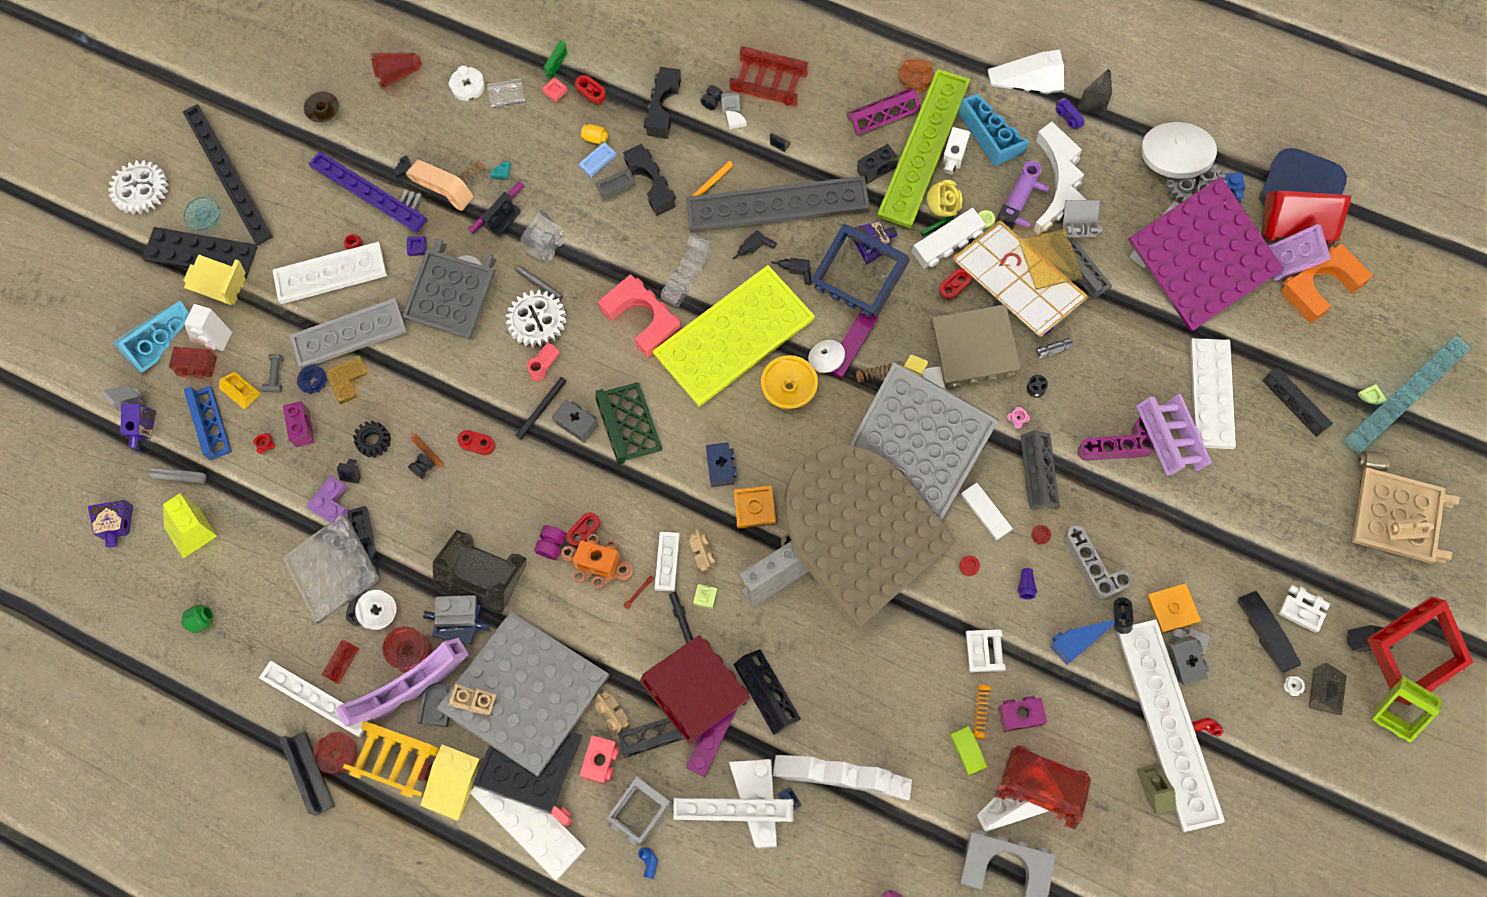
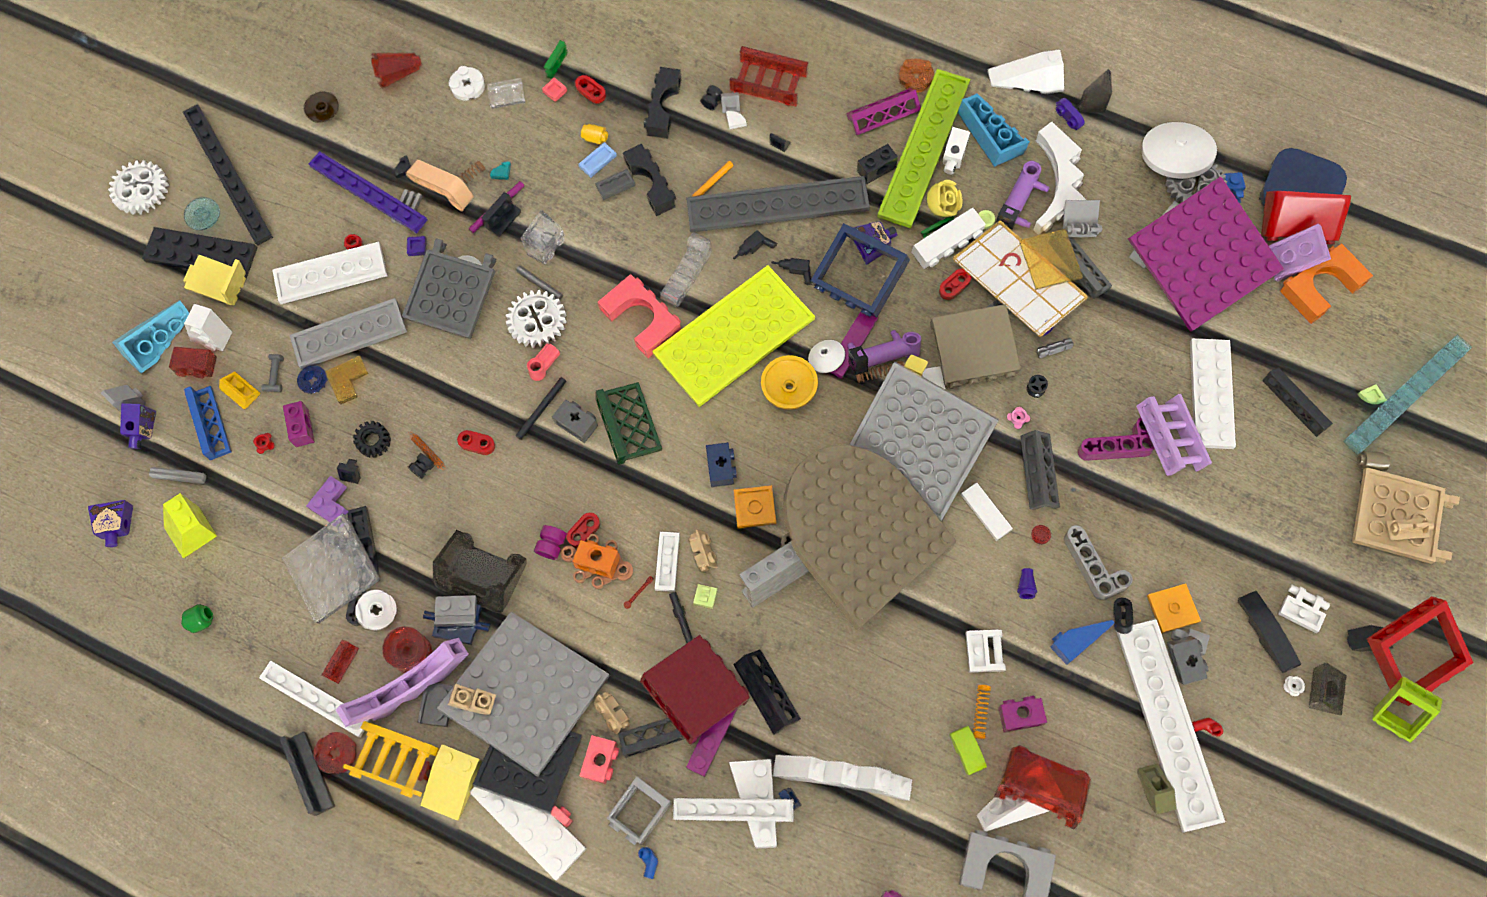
(900, 347): none -> medium lavender piece
(969, 566): red tile -> none

